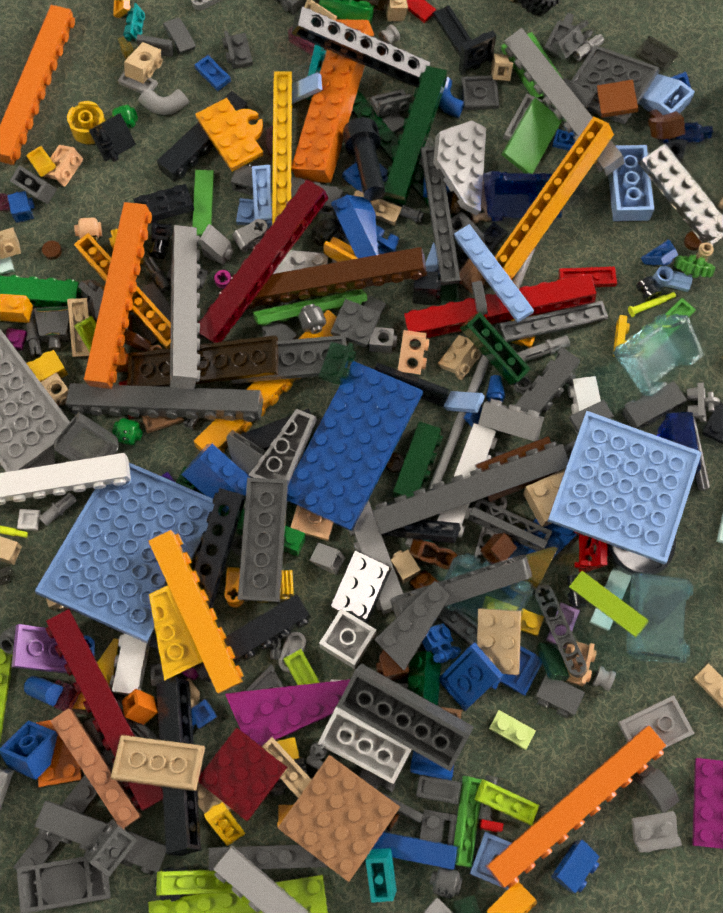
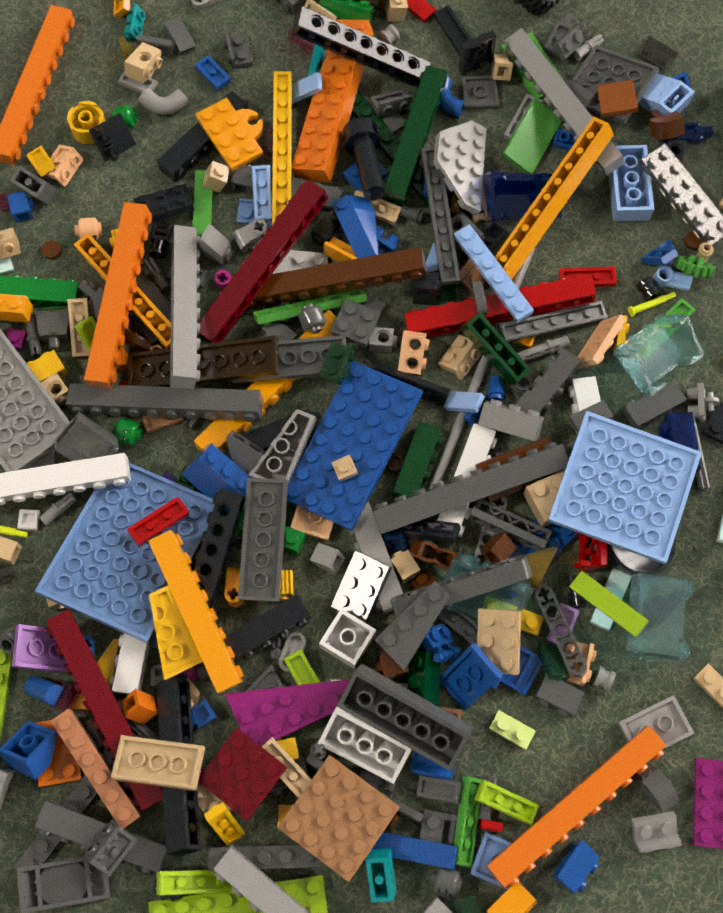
(158, 521): none -> red plate
(216, 176): none -> tan brick
(344, 468): none -> tan plate
(396, 541): none -> dark blue tile
(600, 341): none -> light nougat plate

